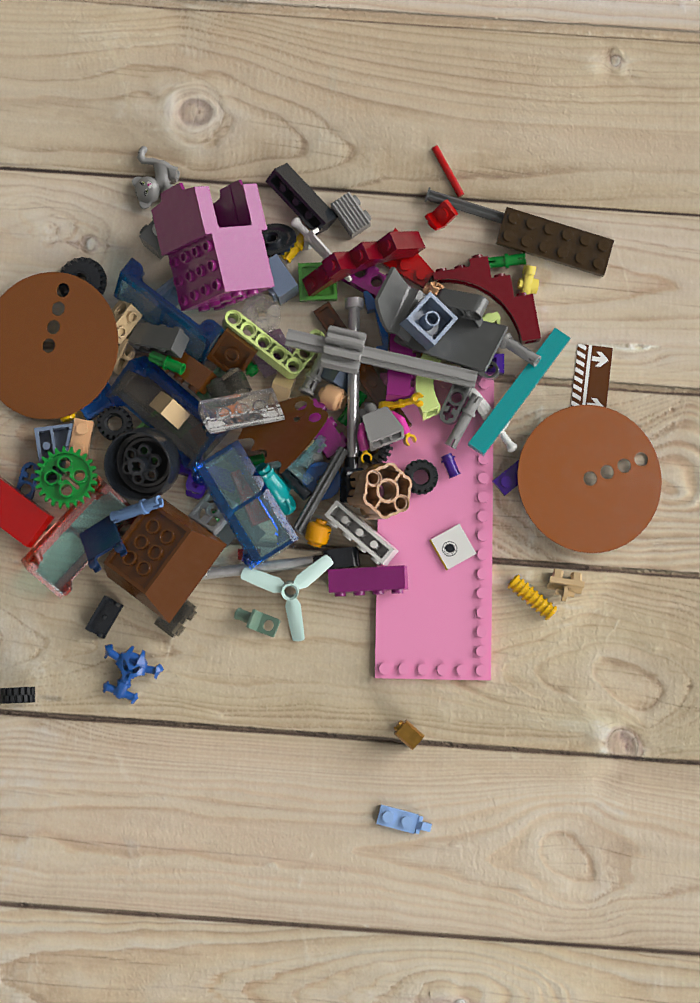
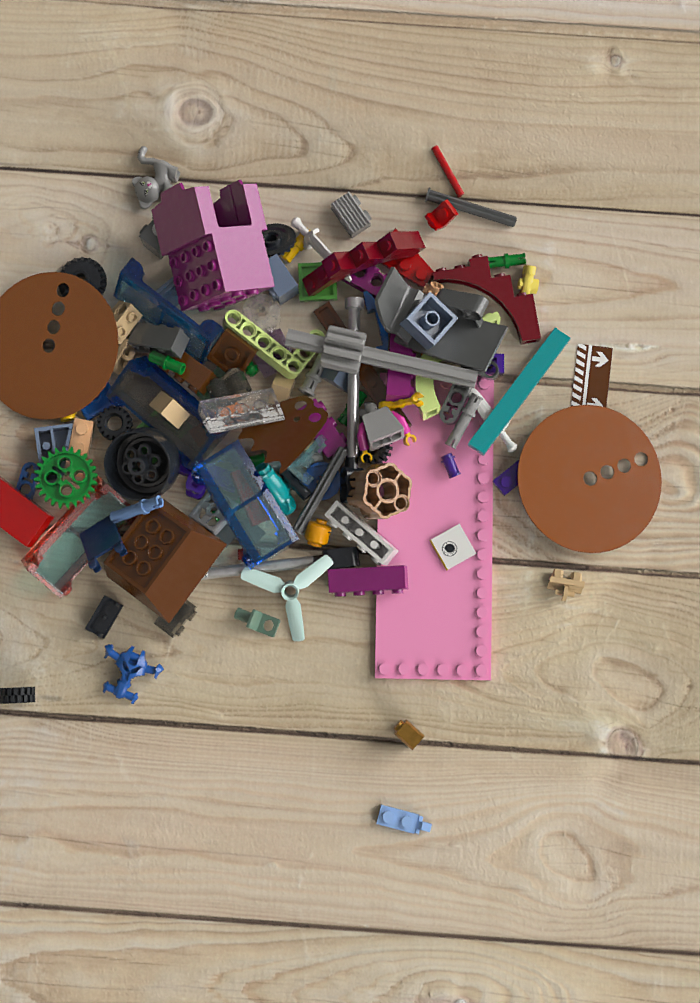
(301, 198): black brick -> none
(332, 397): light nougat head -> none
(432, 476): black tyre -> none
(520, 350): light grey pin -> none
(532, 597): yellow piece -> none
(554, 242): dark brown plate -> none

